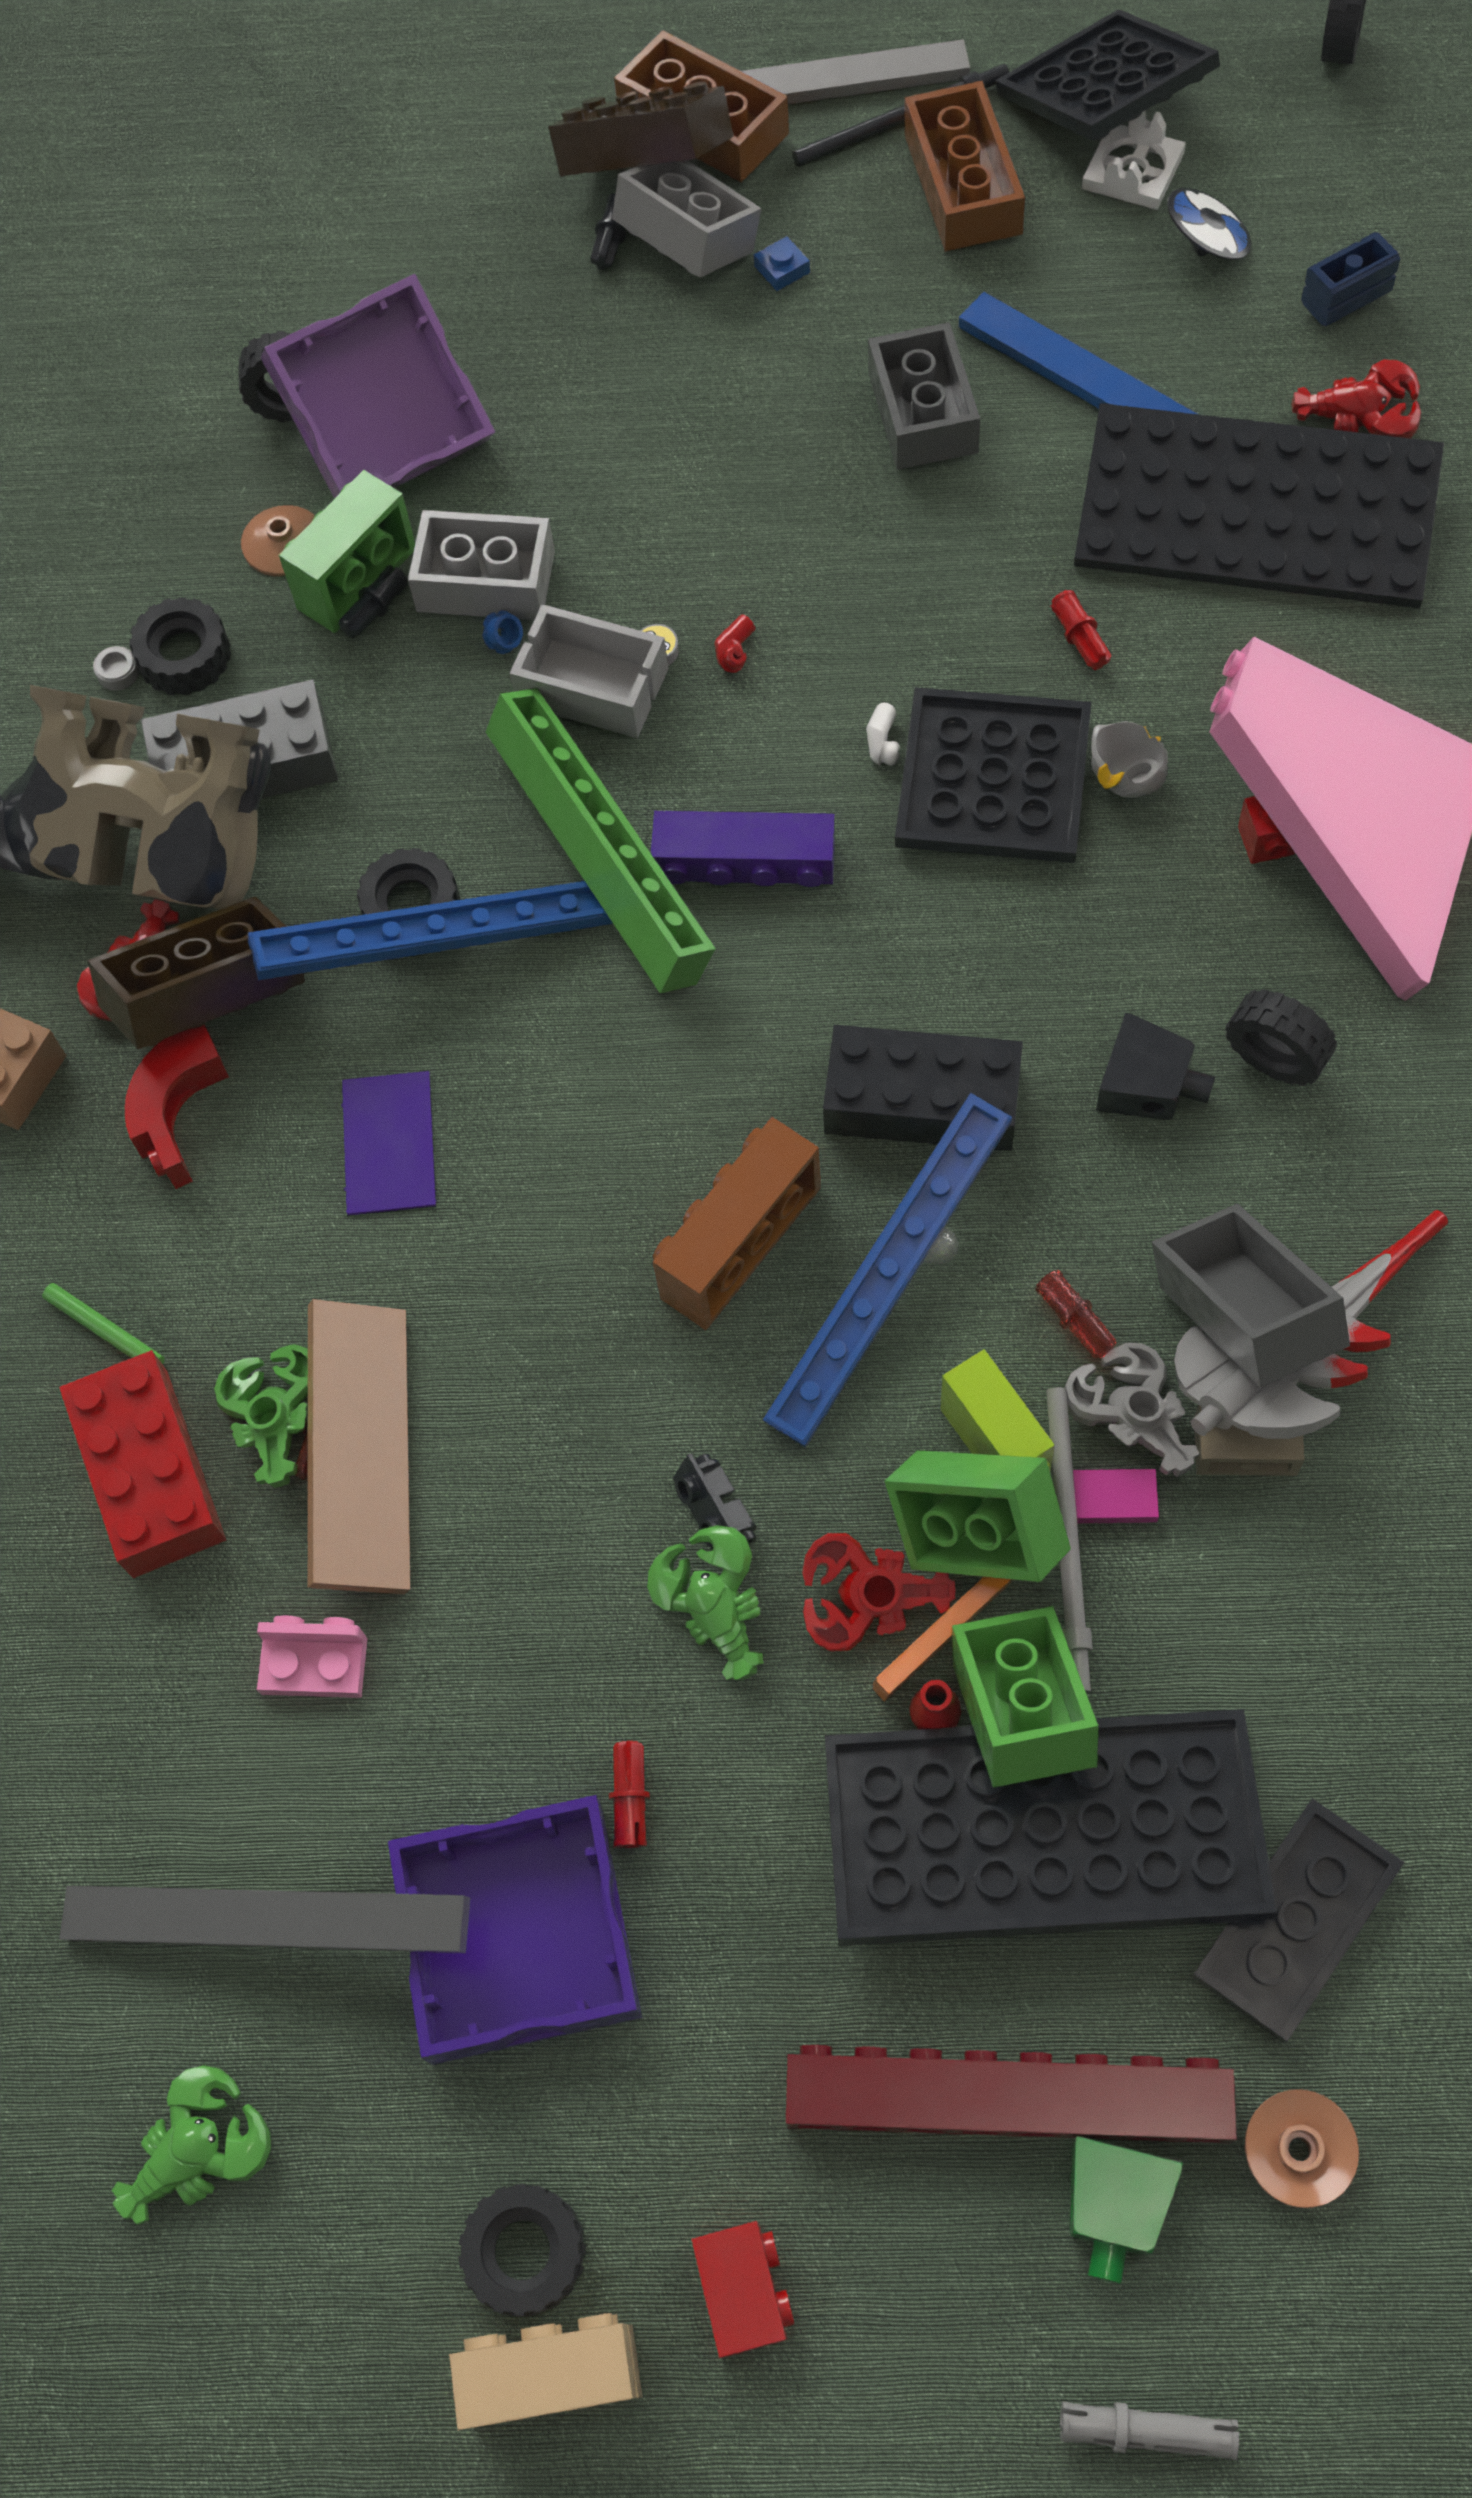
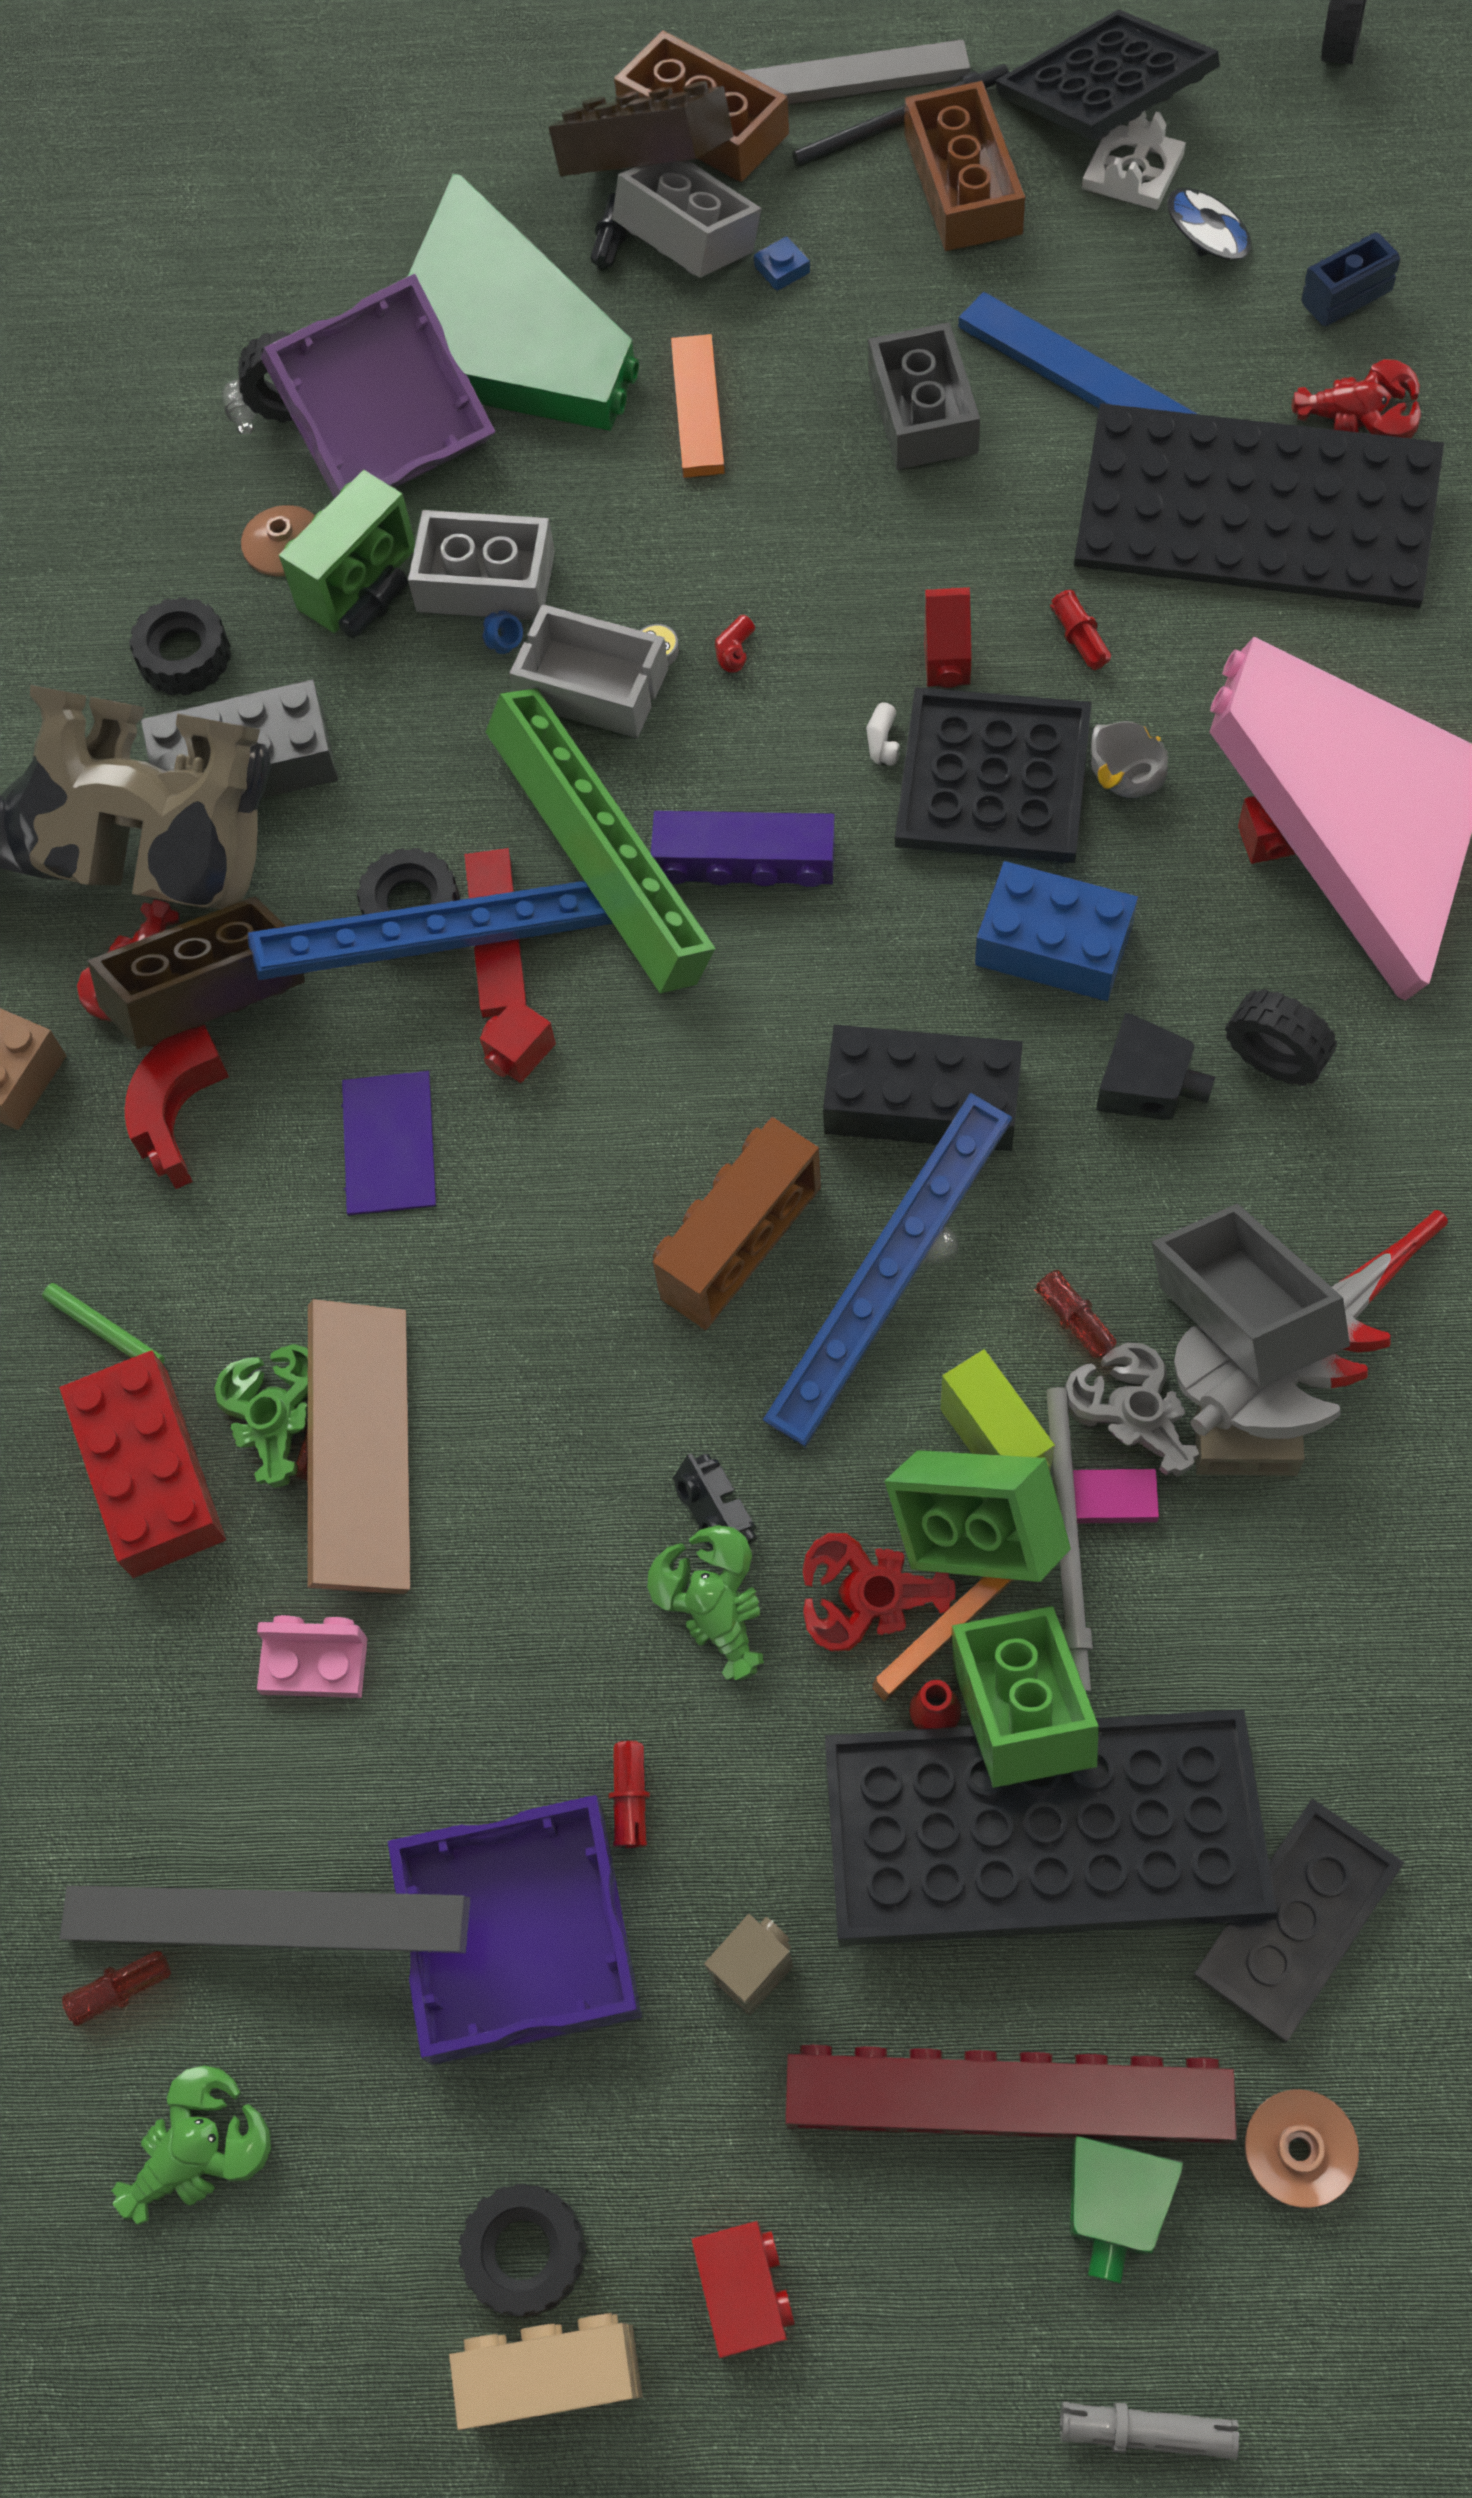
(115, 668): light grey tile -> none
(115, 1988): none -> clear red axle
(236, 408): none -> clear cylinder
(498, 963): none -> red tile
(516, 1041): none -> red brick
(518, 320): none -> slope
(697, 406): none -> orange tile
(751, 1962): none -> dark tan brick
(947, 637): none -> red slope
(1055, 930): none -> blue brick

